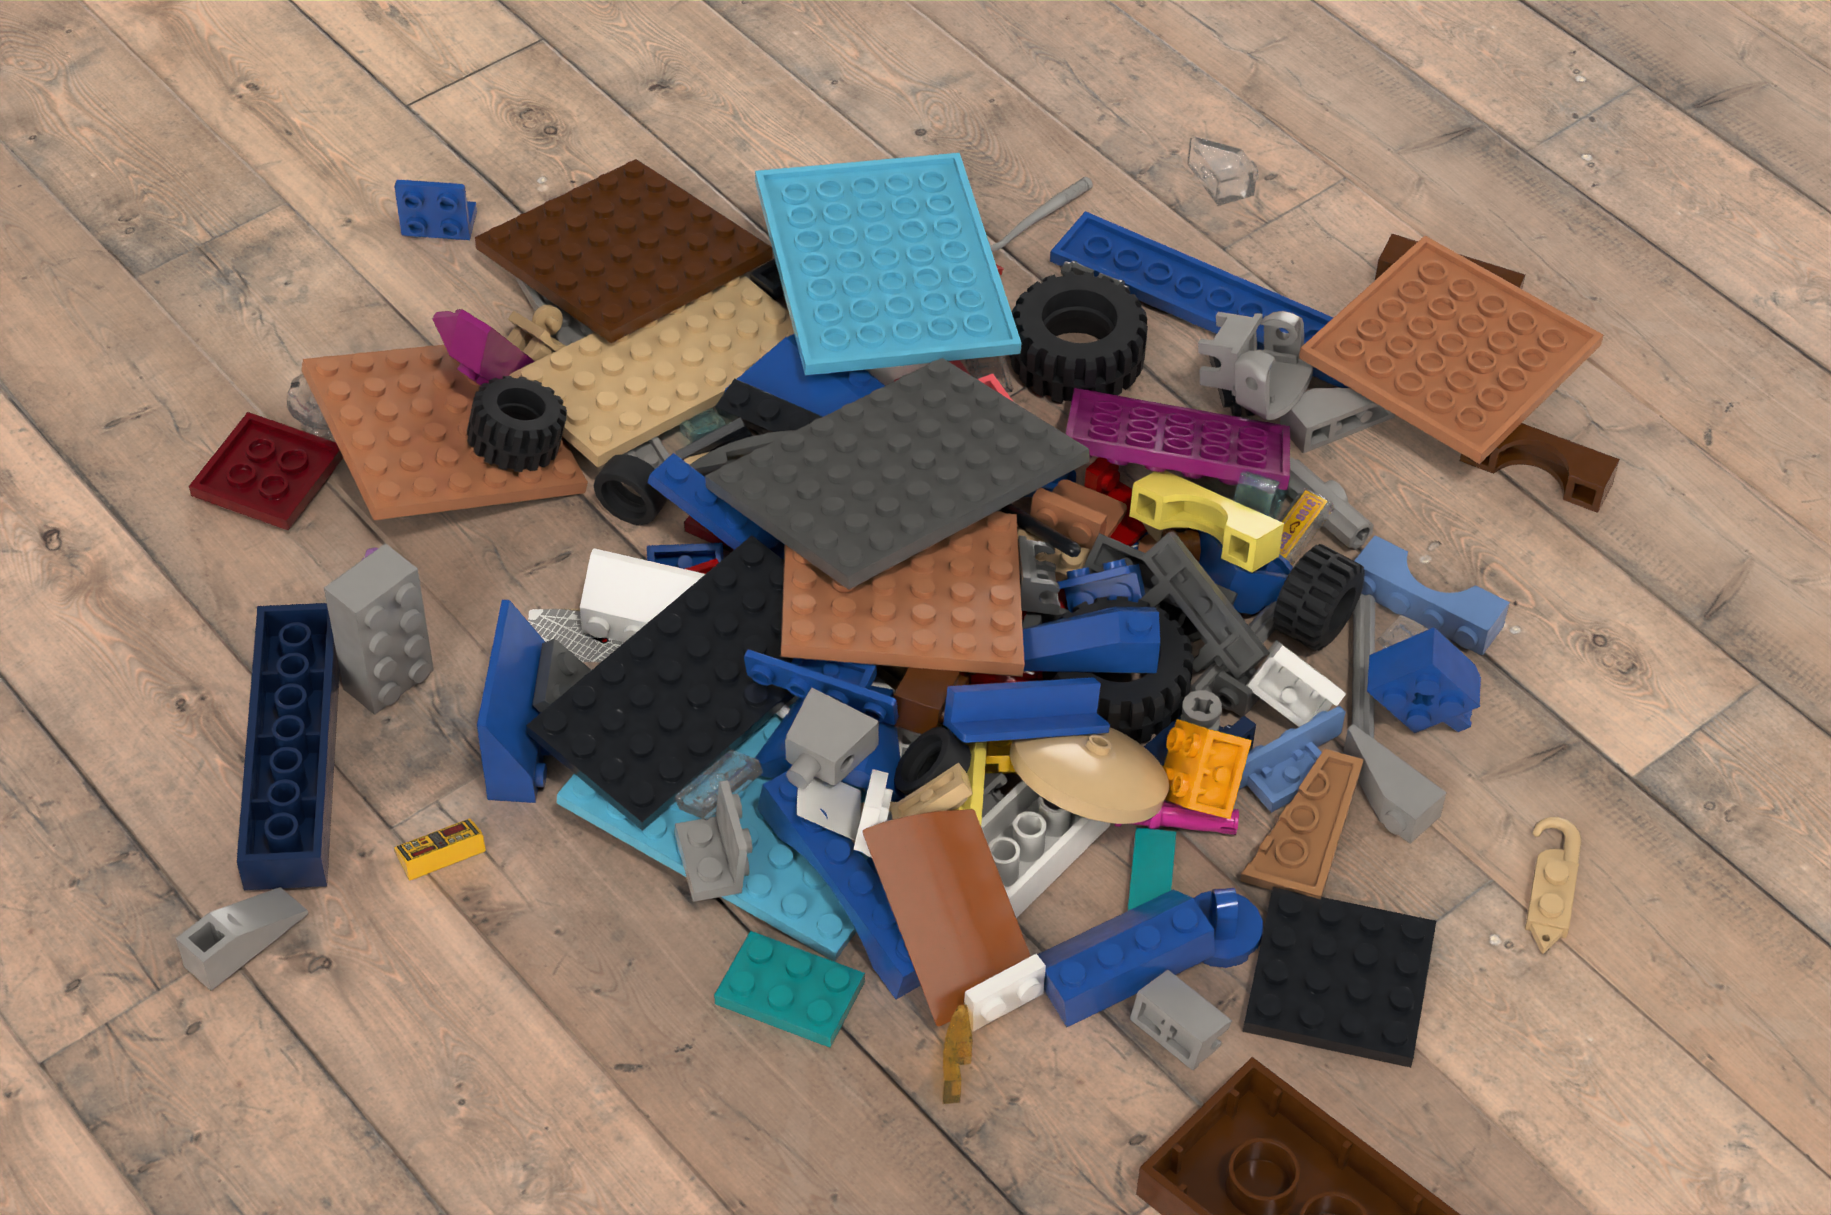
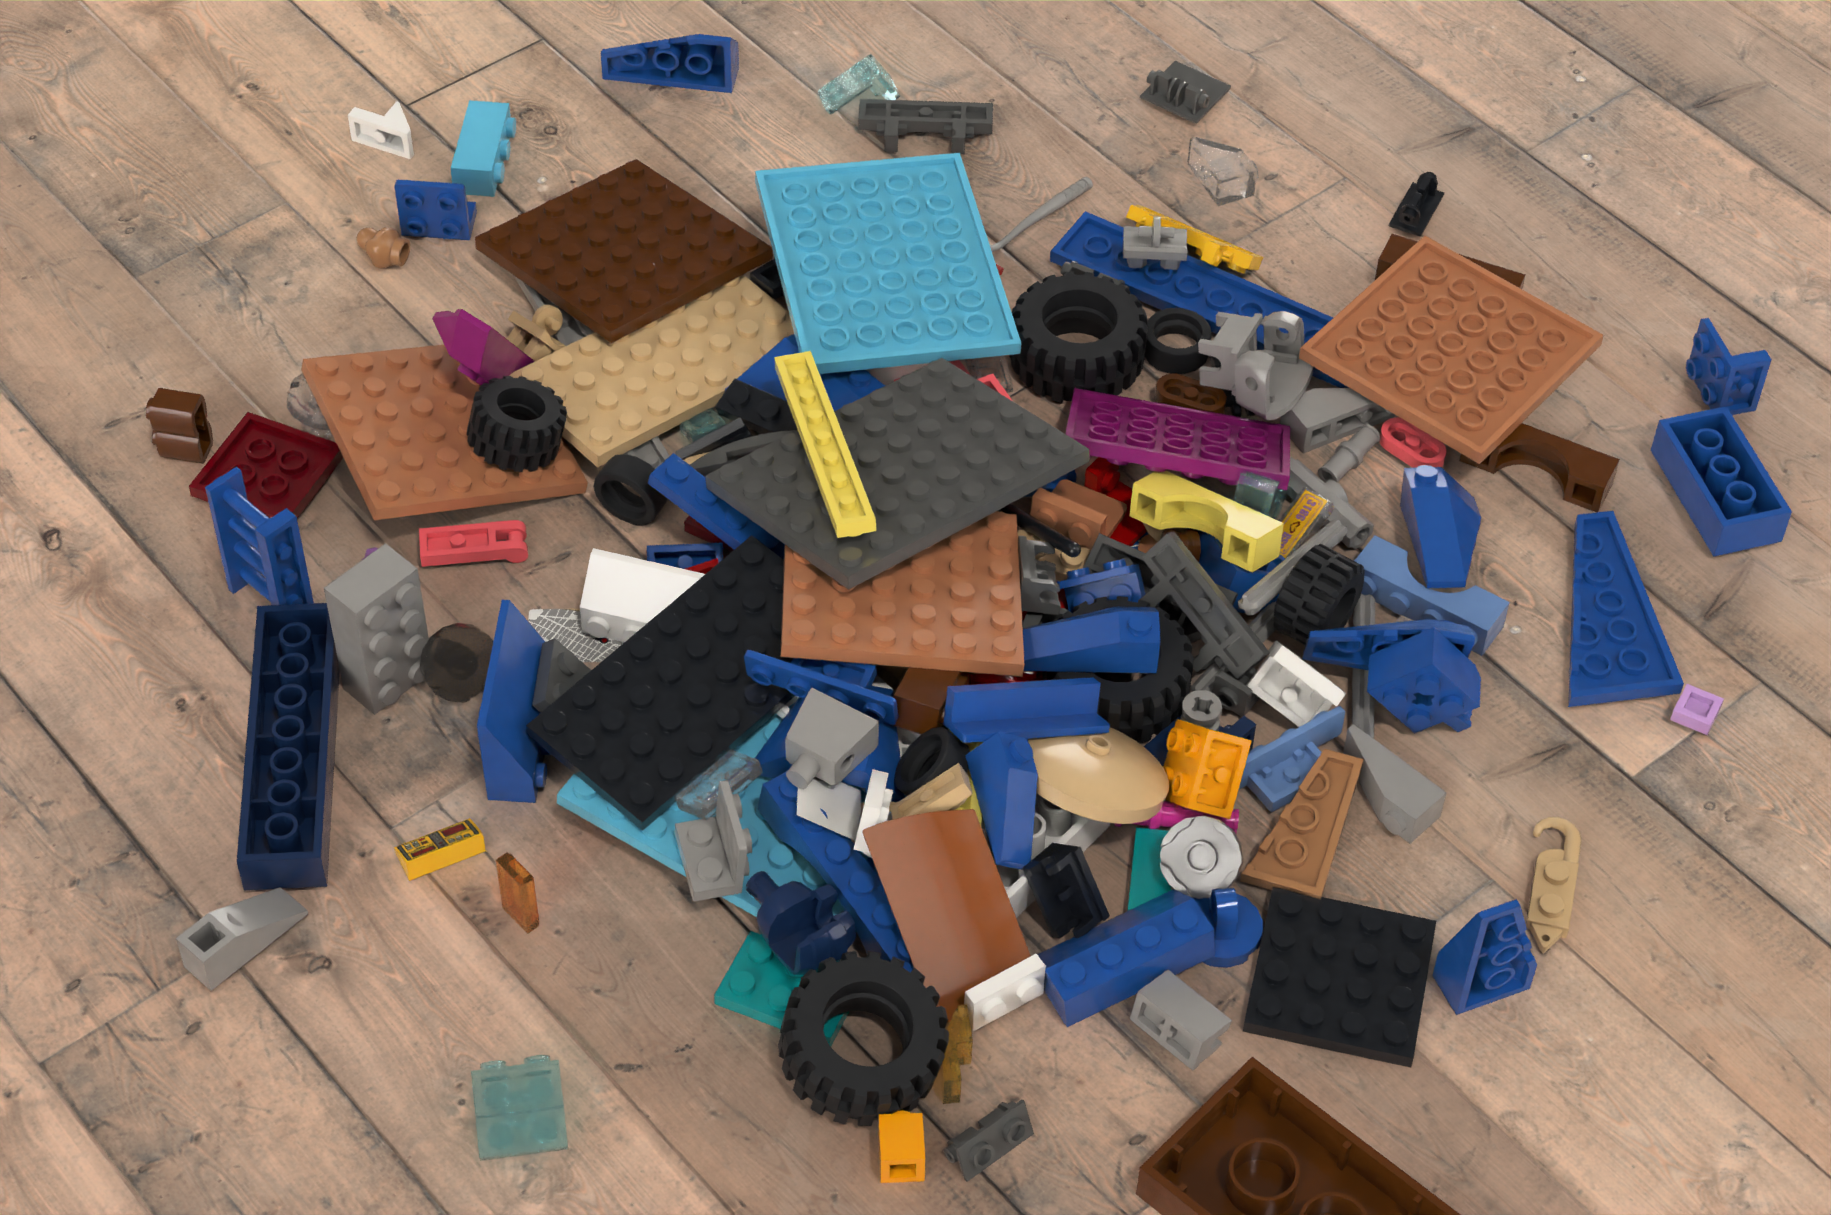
(180, 425): none -> reddish brown brick
(262, 556): none -> blue fence
(381, 132): none -> white slope
(384, 246): none -> medium nougat animal
(456, 661): none -> clear smoke tile
(473, 543): none -> coral plate
(483, 147): none -> medium azure brick
(517, 892): none -> clear orange tile
(519, 1108): none -> clear light blue plate
(679, 62): none -> blue wedge
(801, 922): none -> dark blue piece
(825, 445): none -> light yellow plate
(856, 80): none -> clear light blue bracket
(875, 988): none -> black tyre
(901, 117): none -> dark grey hinge
(901, 1147): none -> light orange brick
(998, 1135): none -> dark grey hinge
(1006, 794): none -> blue slope
(1065, 890): none -> black hinge
(1154, 243): none -> light grey hips
(1176, 322): none -> black tyre
(1184, 91): none -> dark grey hinge
(1188, 393): none -> reddish brown plate
(1200, 856): none -> tile
(1209, 247): none -> yellow hinge
(1272, 583): none -> light grey axle
(1349, 454): none -> light grey pin
(1353, 645): none -> blue wedge
(1411, 444): none -> coral plate
(1418, 205): none -> black hinge
(1441, 525): none -> blue wedge
(1486, 959): none -> blue wedge
(1614, 629): none -> blue wing
(1697, 709): none -> lavender plate
(1720, 481): none -> blue brick
(1726, 378): none -> blue bracket

